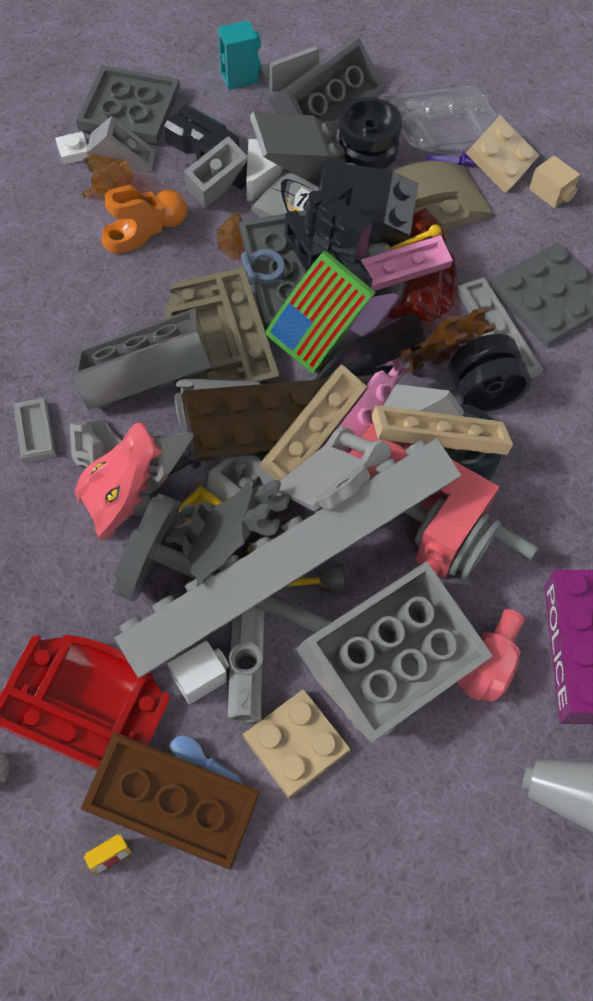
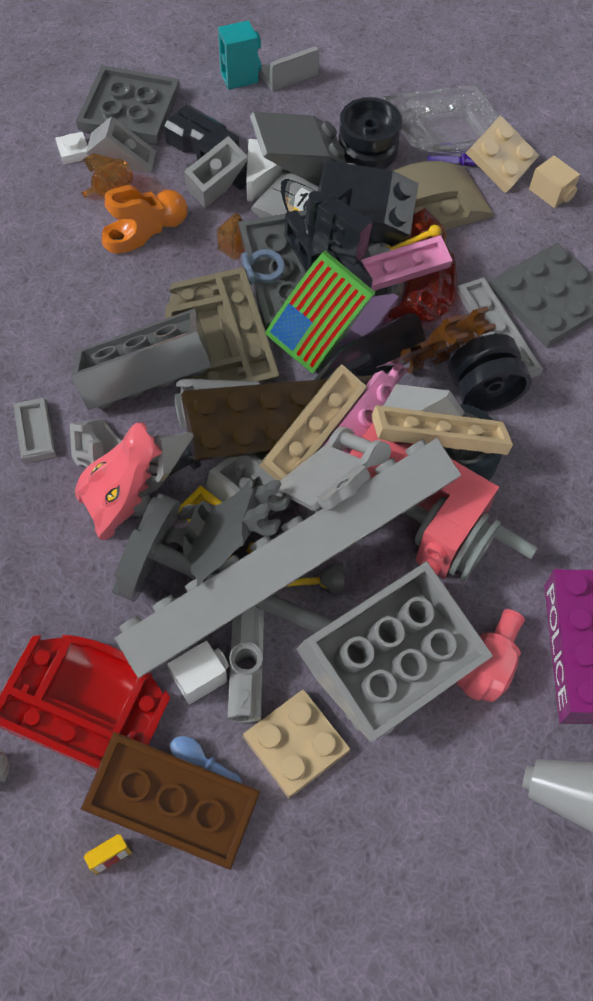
(331, 85): dark grey slope -> none

